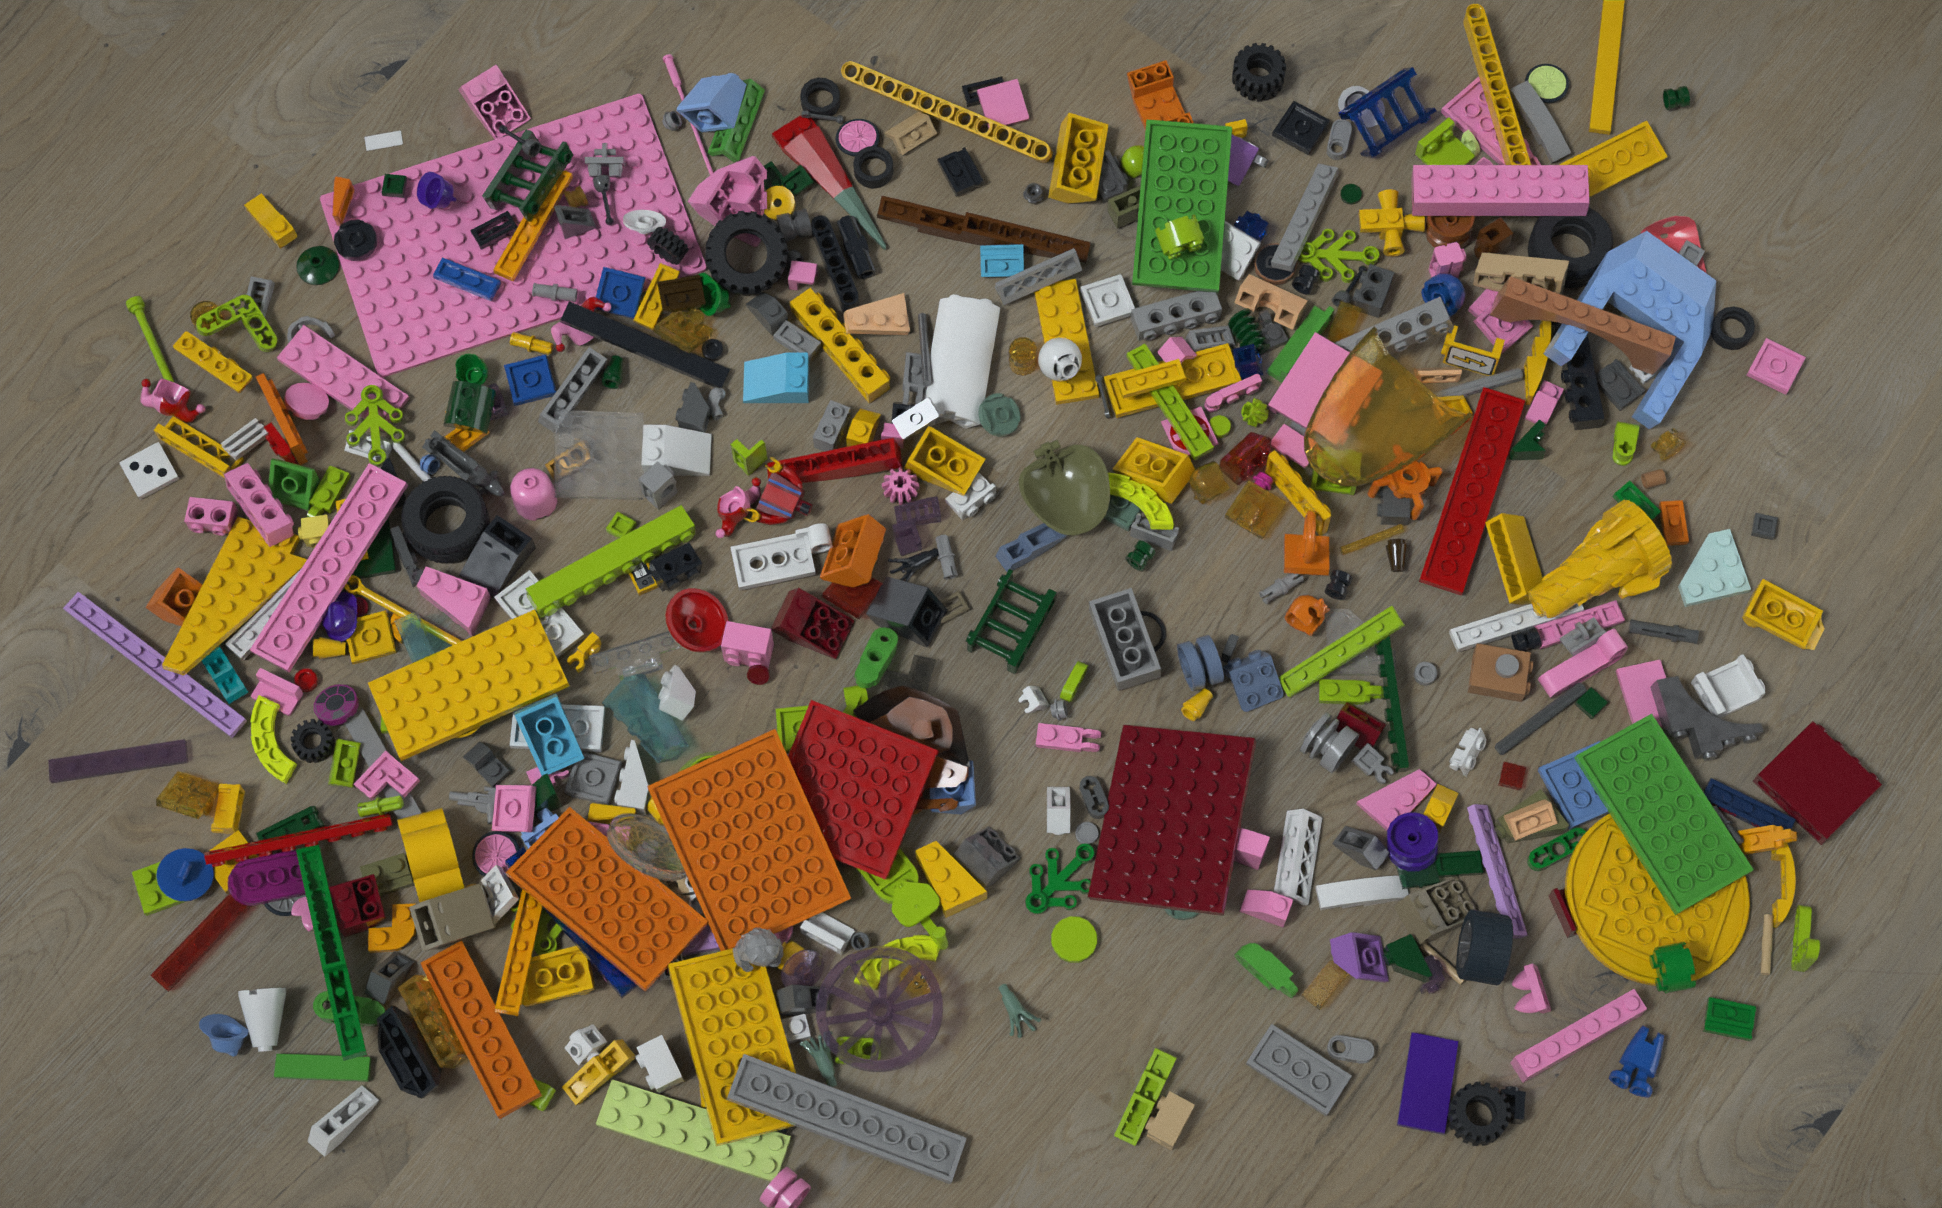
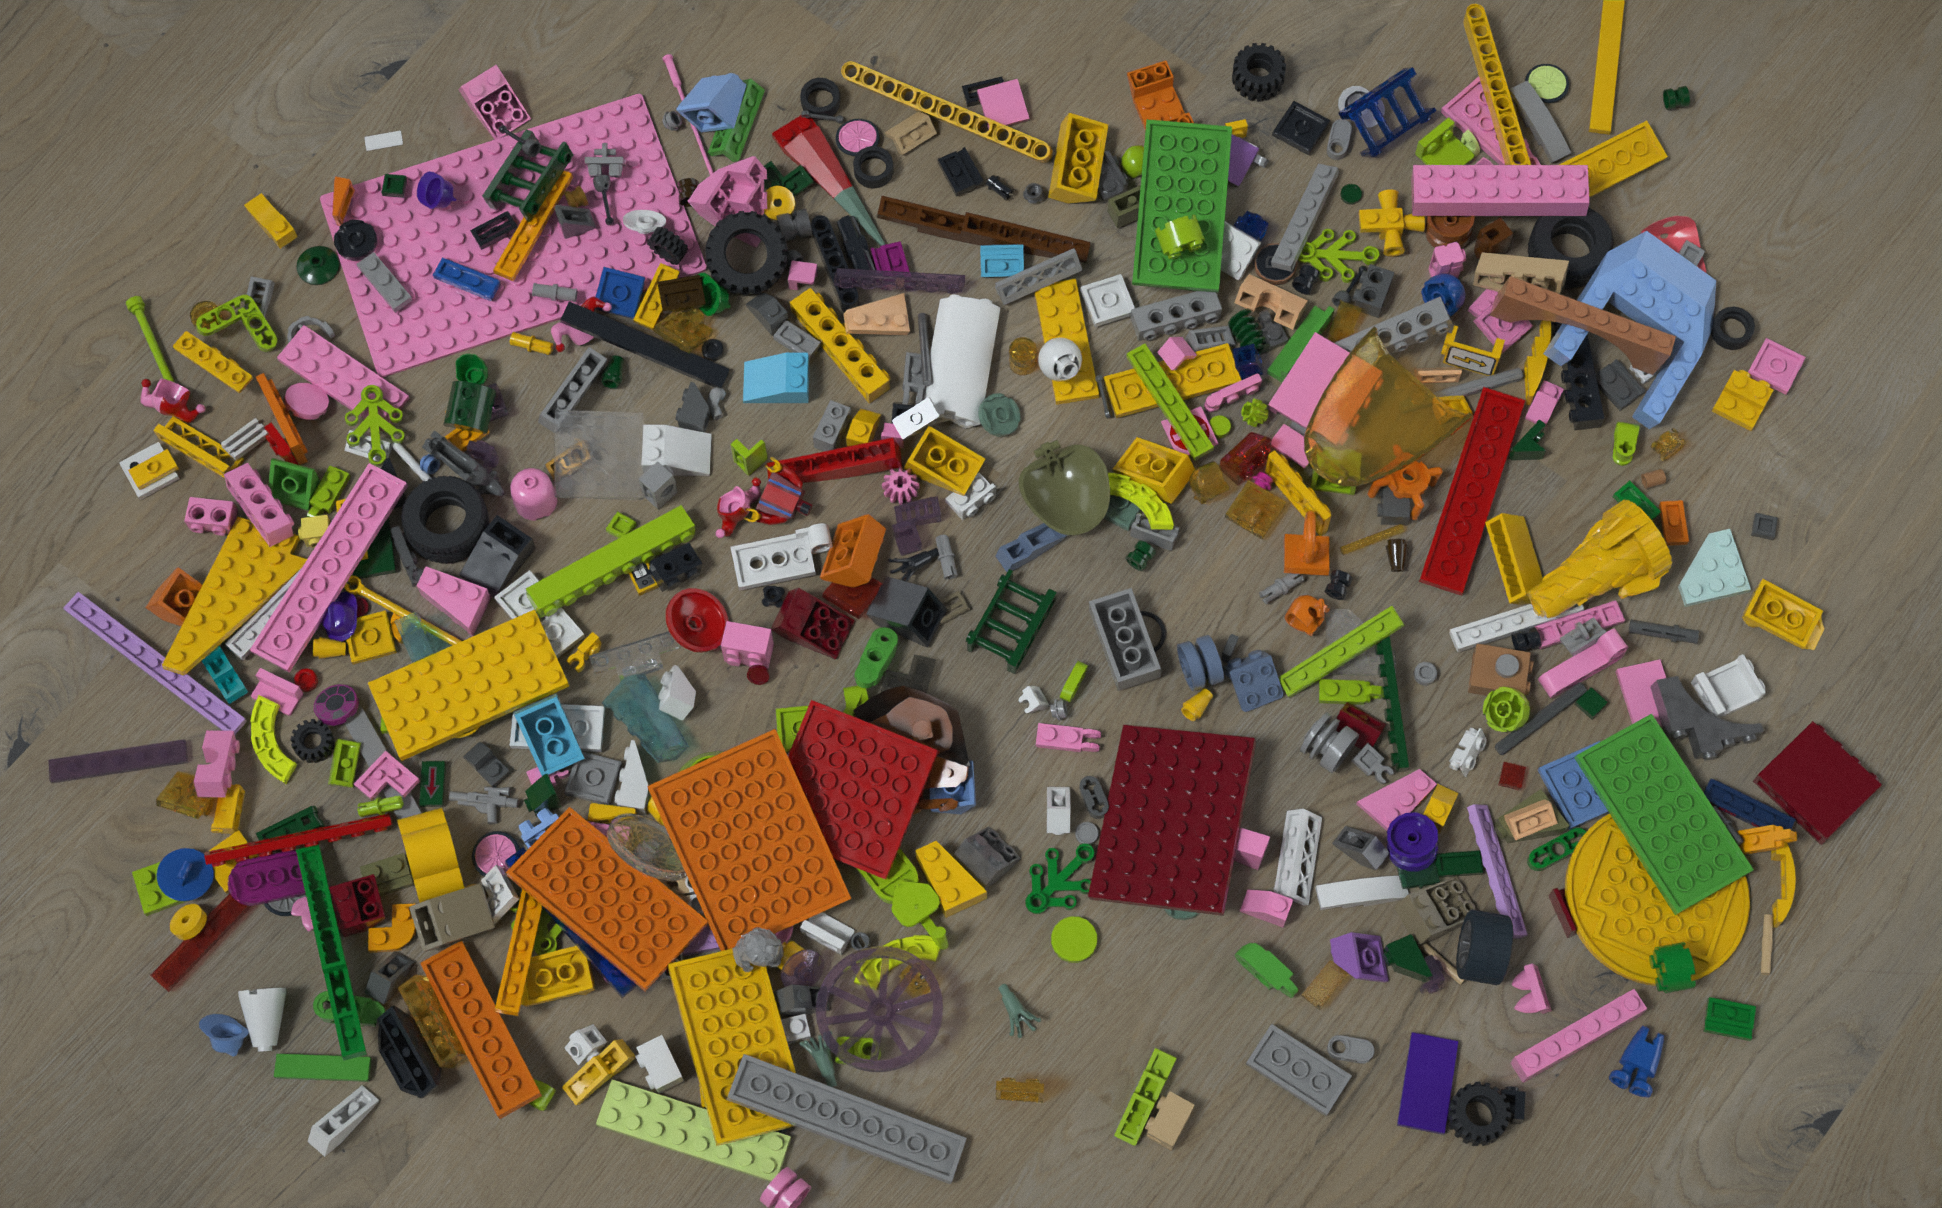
(153, 469): none -> yellow plate
(188, 921): none -> yellow piece
(220, 751): none -> bright pink arch
(384, 282): none -> light grey plate
(432, 784): none -> dark green tile
(483, 451): none -> clear purple bracket
(514, 808): bright pink tile -> none
(530, 380): blue tile -> none
(686, 187): none -> dark brown wheel
(773, 590): none -> black plate
(890, 258): none -> magenta plate
(899, 280): none -> clear purple plate
(995, 184): none -> black pin
(1026, 1091): none -> clear yellow plate
(1150, 378): yellow plate -> none
(1506, 709): none -> lime cylinder
(1743, 399): none -> yellow plate
(1804, 950): lime beam -> none

